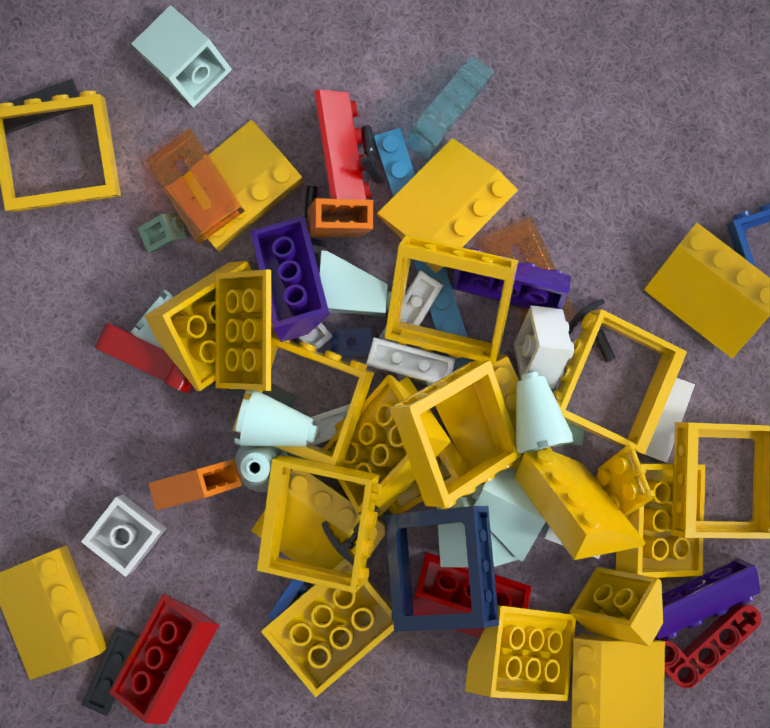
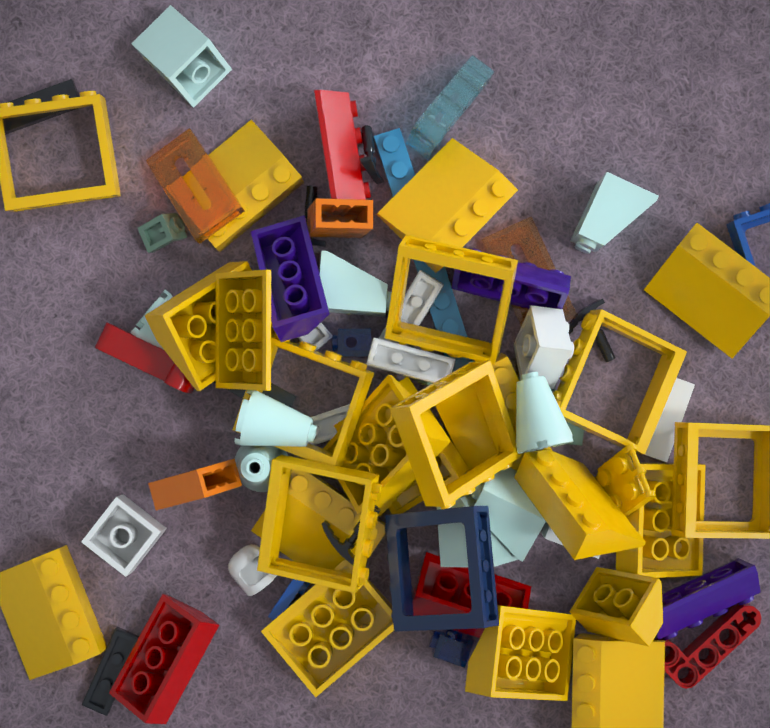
(244, 570): none -> white helmet
(451, 647): none -> clear blue brick
(609, 211): none -> light aqua slope

